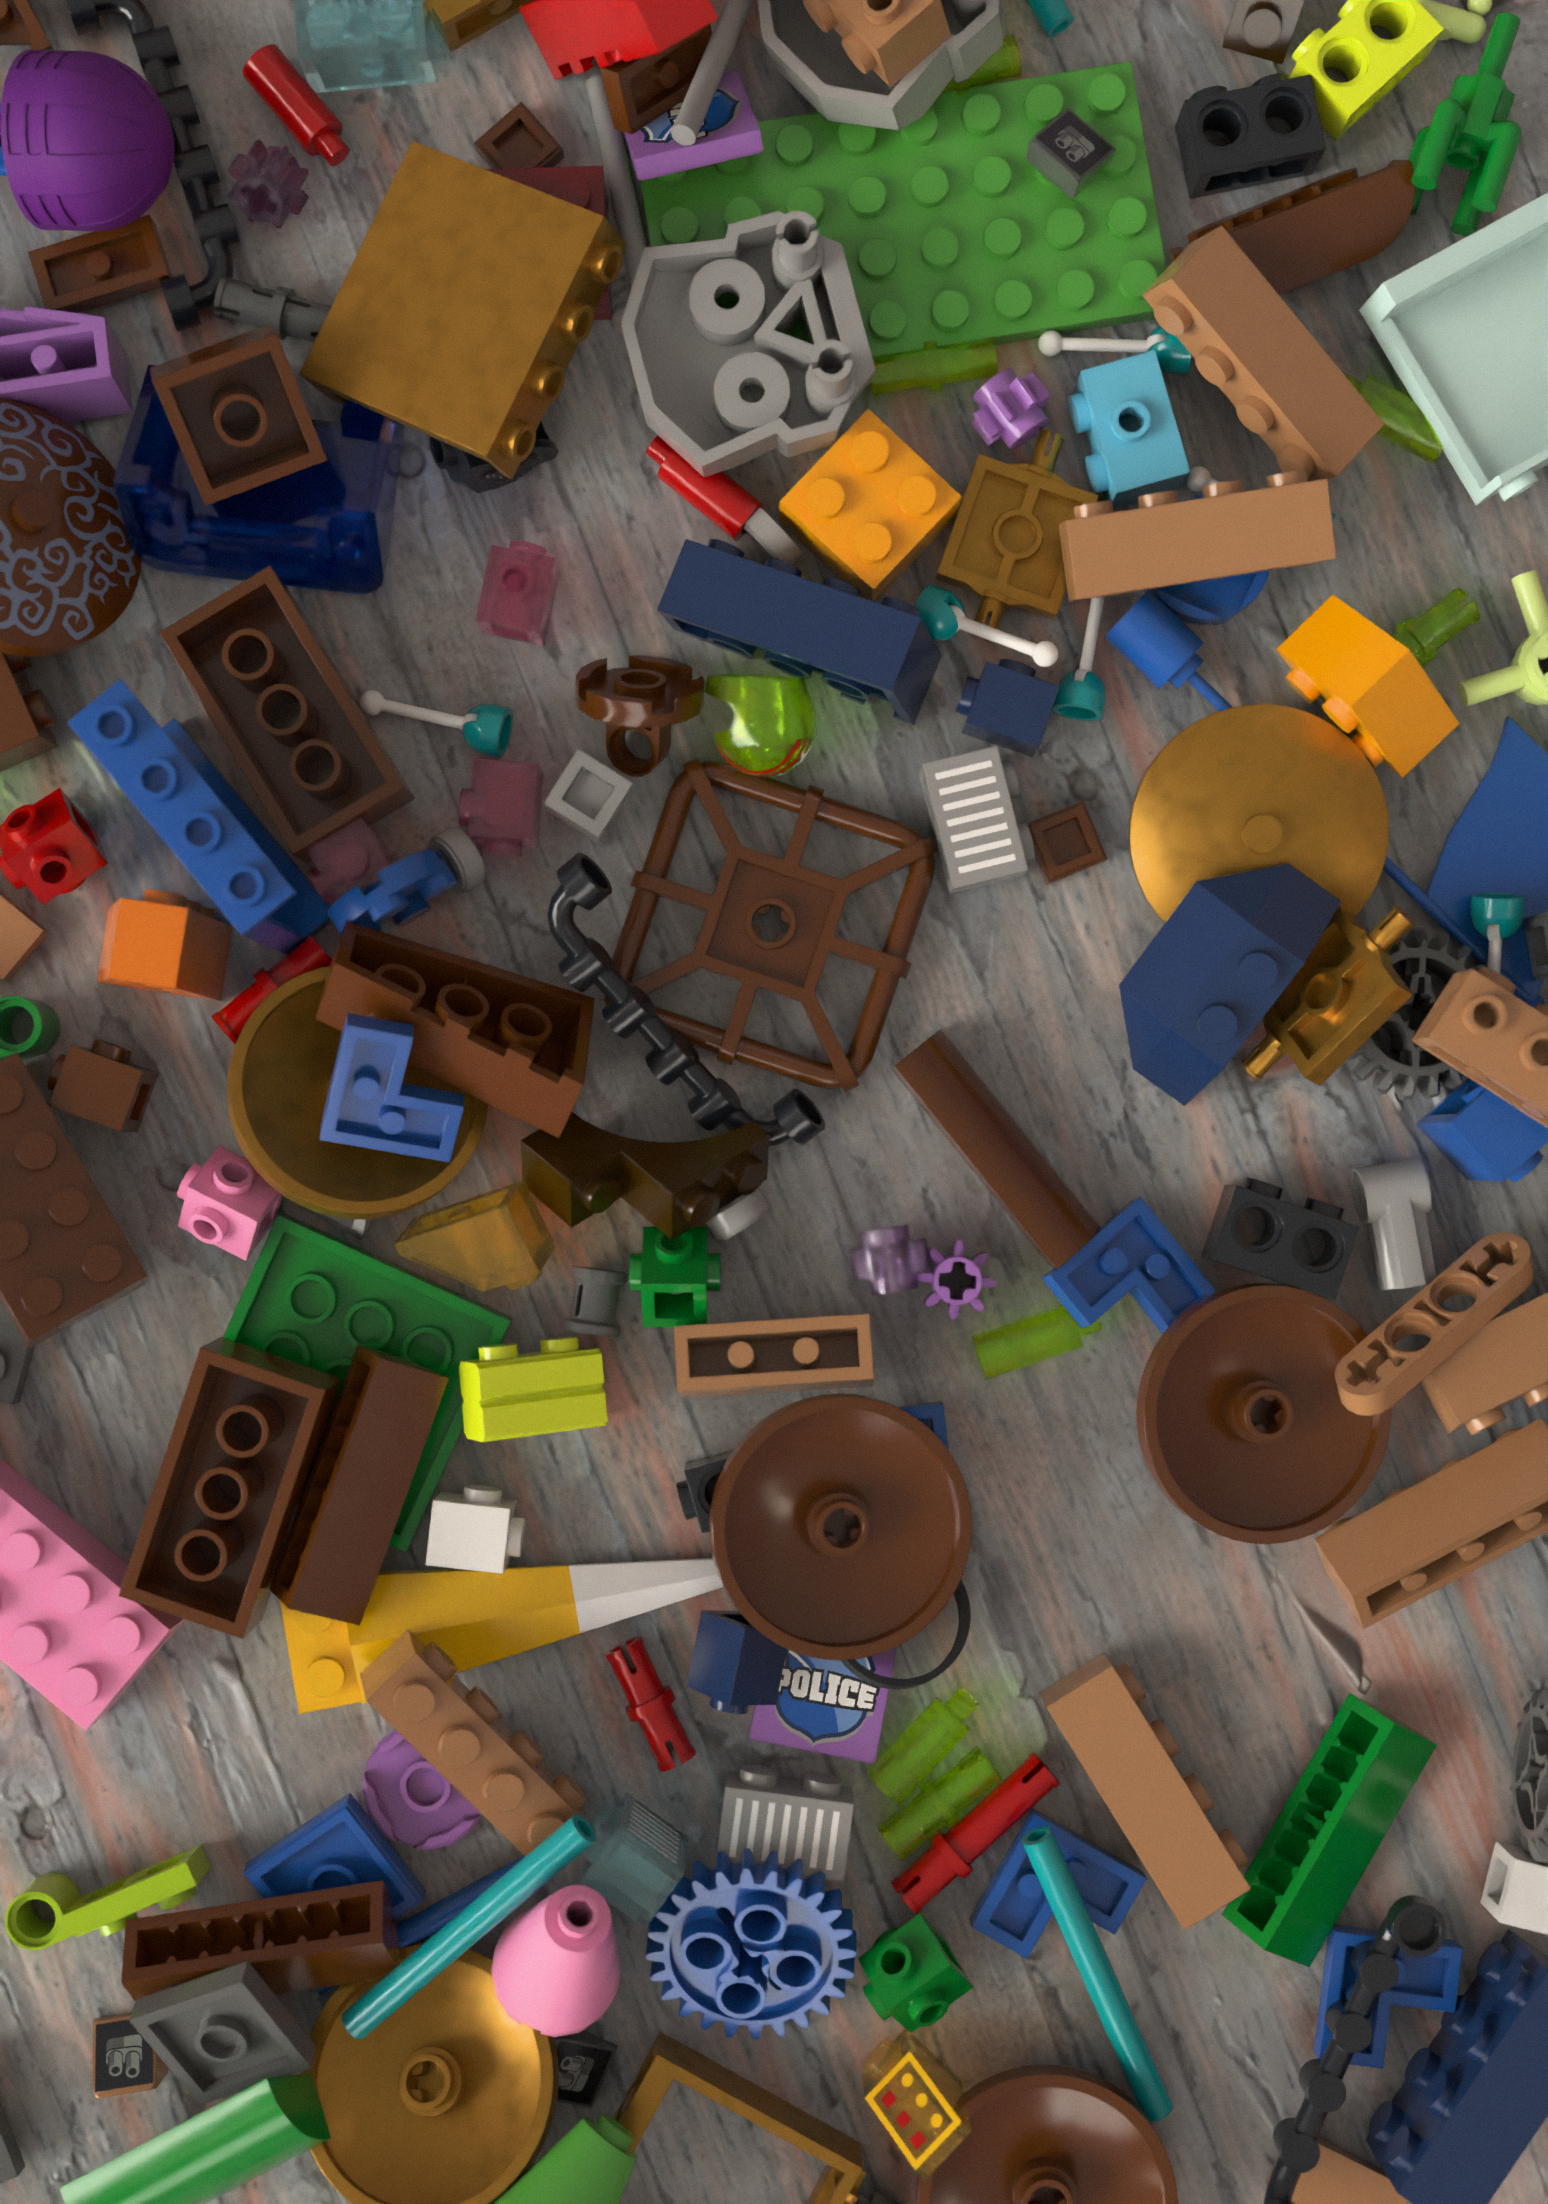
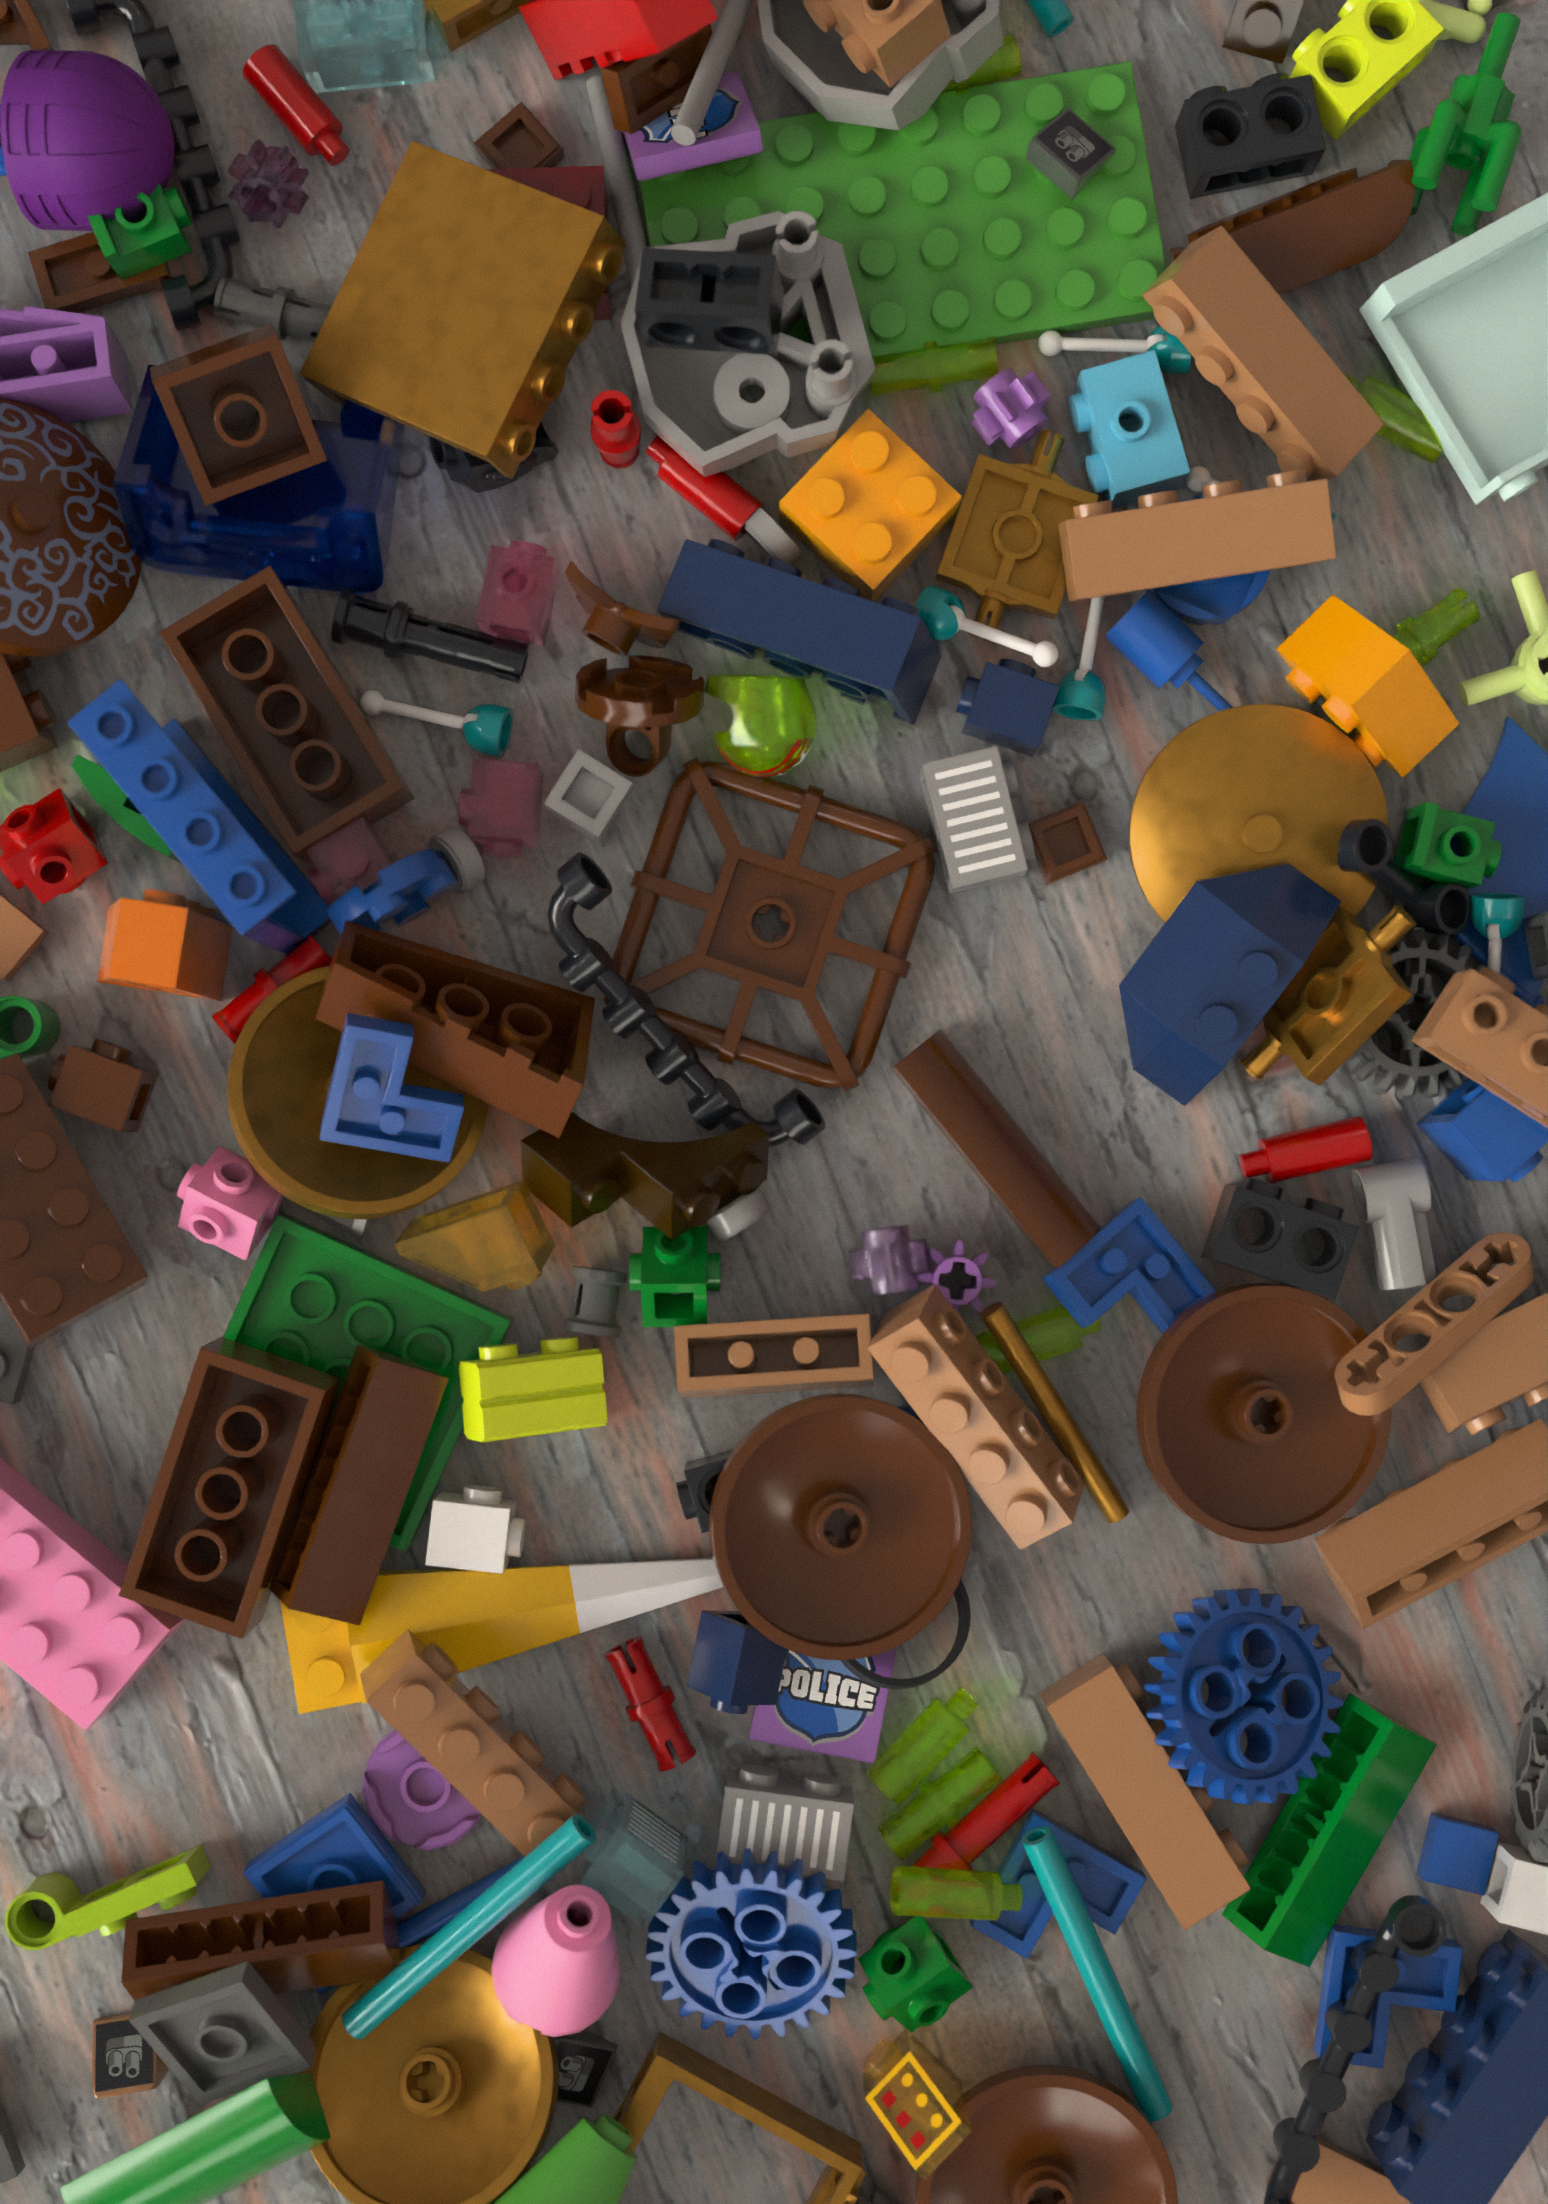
(117, 804): none -> green slope
(149, 243): none -> green brick
(401, 632): none -> black pin
(615, 429): none -> red pin
(615, 624): none -> reddish brown animal
(710, 300): none -> black brick
(951, 1893): none -> clear neon green cylinder
(977, 1417): none -> medium nougat brick
(1054, 1412): none -> pearl gold bar
(1244, 1696): none -> blue gear
(1309, 1151): none -> red cylinder
(1426, 852): none -> green brick
(1436, 907): none -> black bar
(1457, 1853): none -> blue tile

